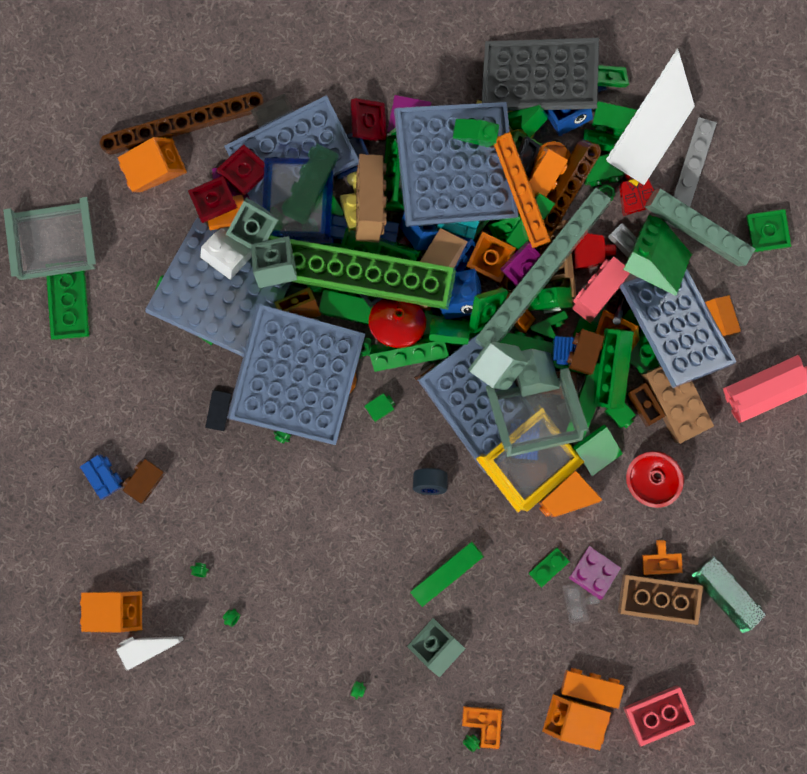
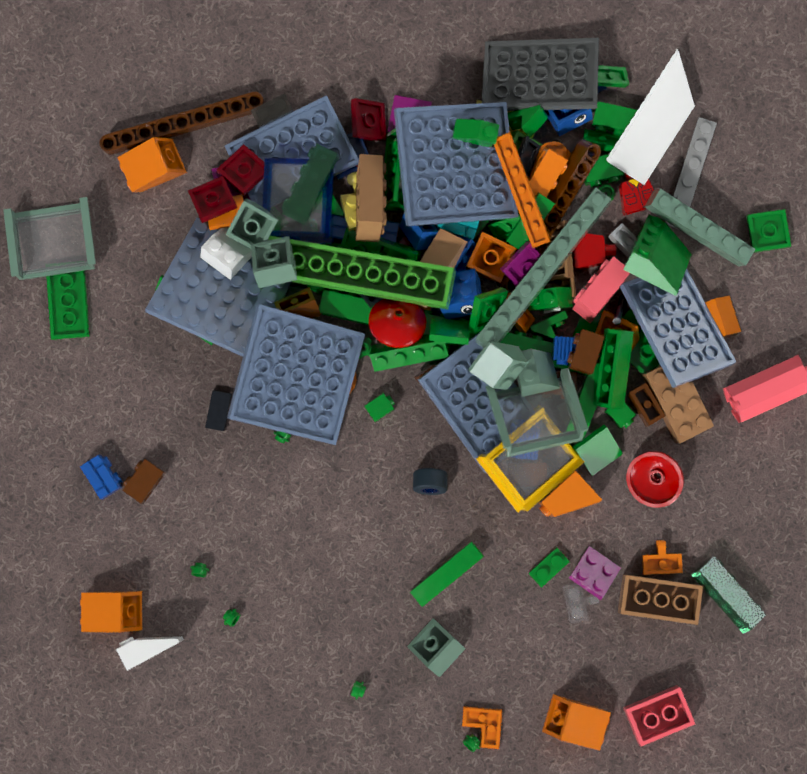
(592, 688): orange brick -> none

